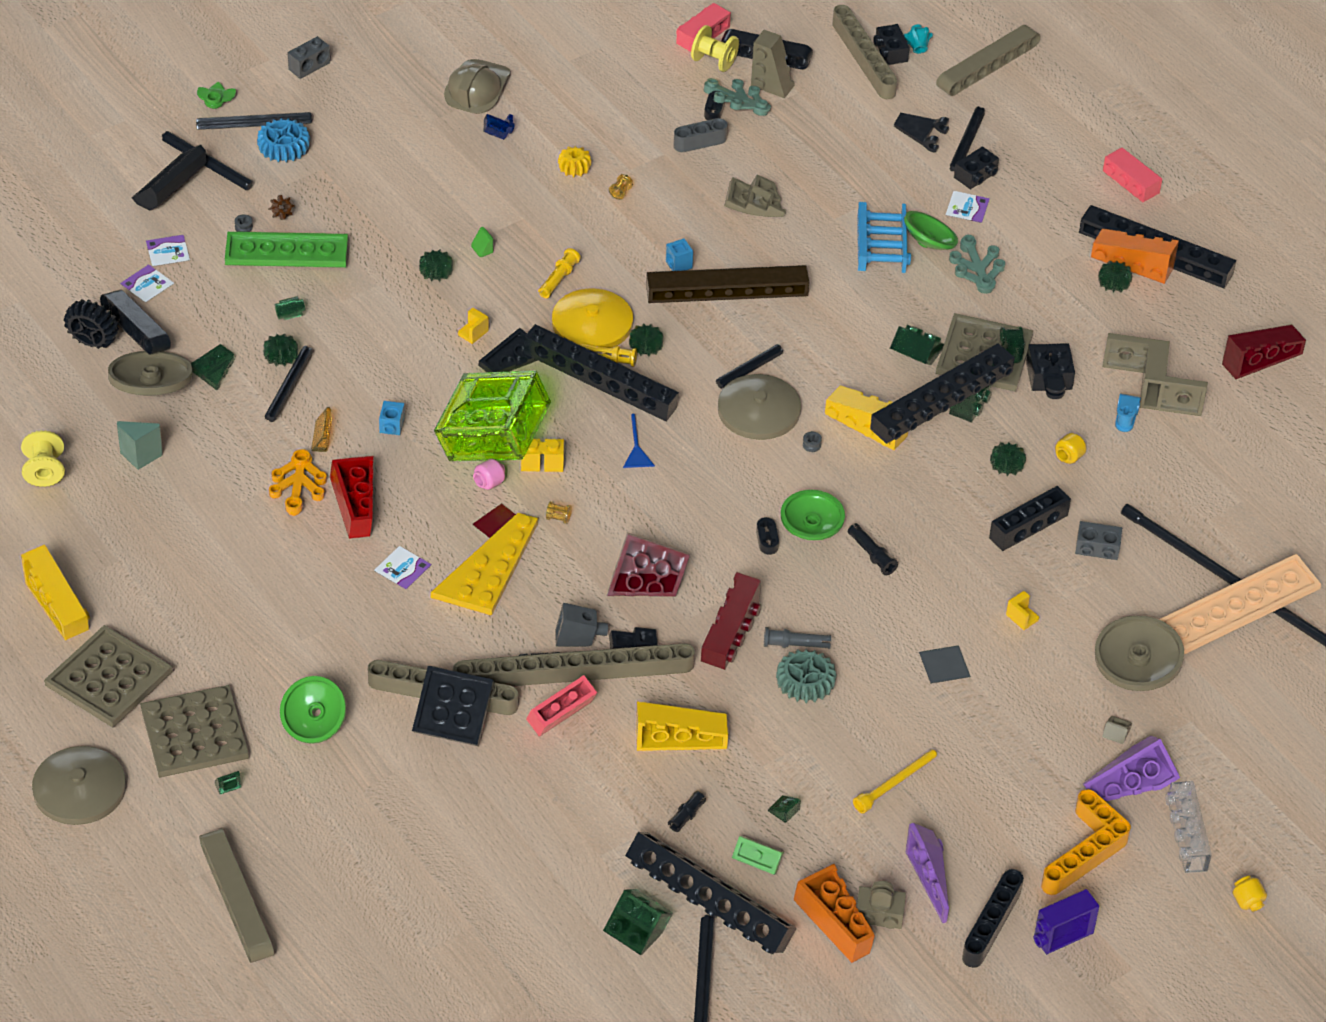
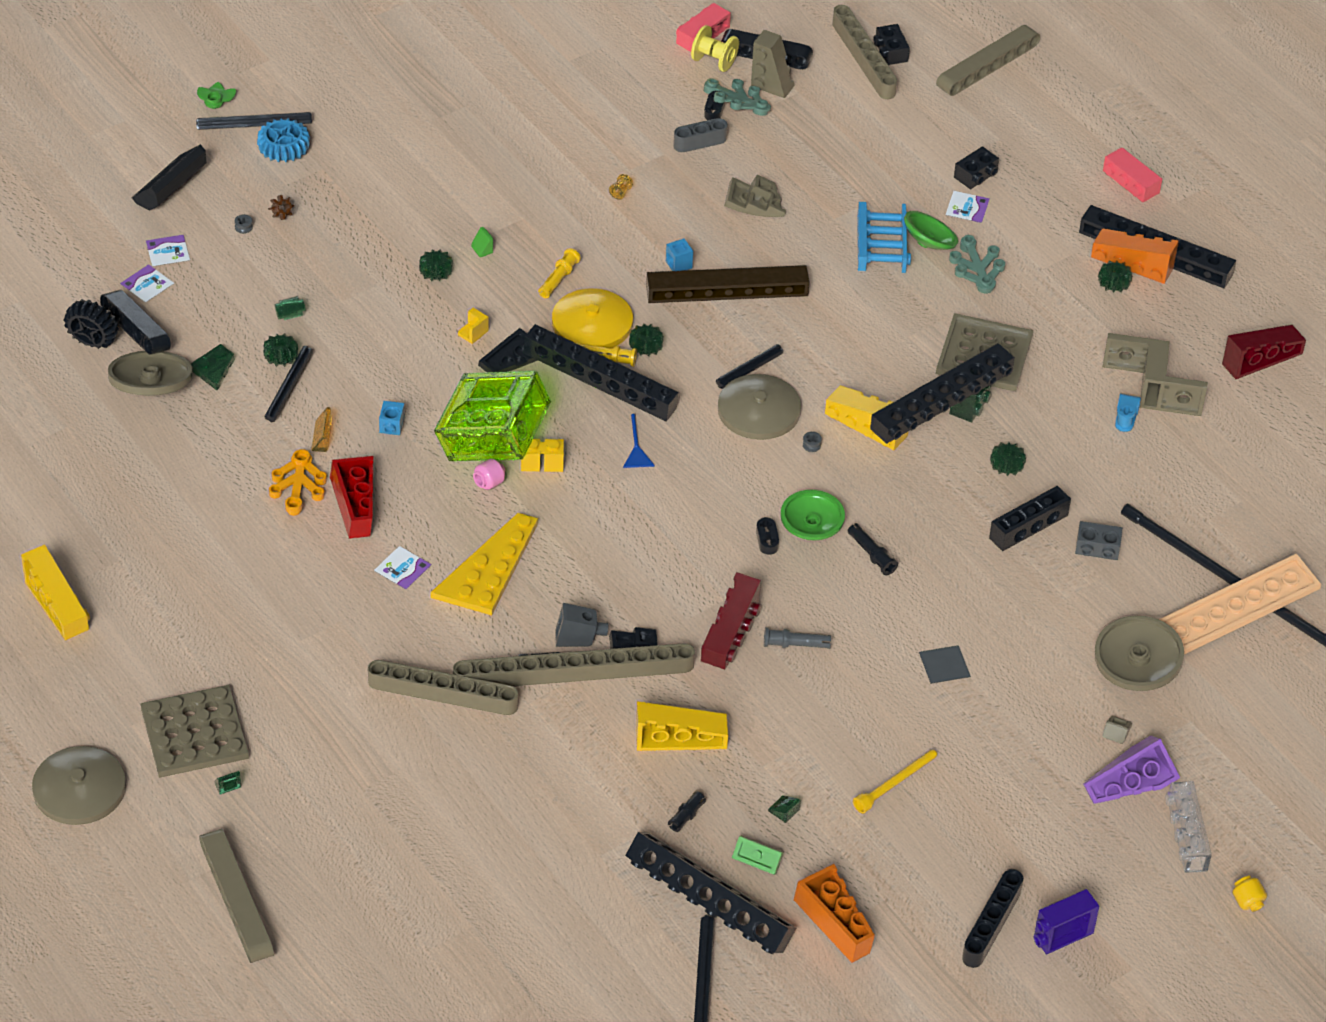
(42, 450): light yellow hose -> none
(107, 664): dark tan piece -> none
(139, 442): sand green slope -> none
(212, 163): black axle -> none
(286, 249): bright green plate -> none
(303, 700): bright green dish -> none
(308, 57): dark grey brick -> none
(453, 705): black plate -> none
(476, 86): dark tan piece -> none
(494, 520): dark red sticker -> none
(498, 127): clear blue bracket -> none
(551, 514): clear yellow bush -> none
(561, 705): coral brick -> none
(574, 161): yellow gear -> none
(637, 920): clear green slope -> none
(647, 569): dark red wedge -> none
(806, 675): sand green gear -> none
(882, 905): dark tan brick -> none
(915, 345): clear green slope -> none
(918, 38): teal rock -> none
(920, 128): black flag -> none
(927, 859): medium lavender wedge -> none
(968, 136): black axle -> none
(1013, 342): clear green piece -> none
(1020, 612): yellow panel -> none
(1051, 372): black brick -> none
(1070, 448): yellow head -> none
(1109, 837): light orange beam -> none

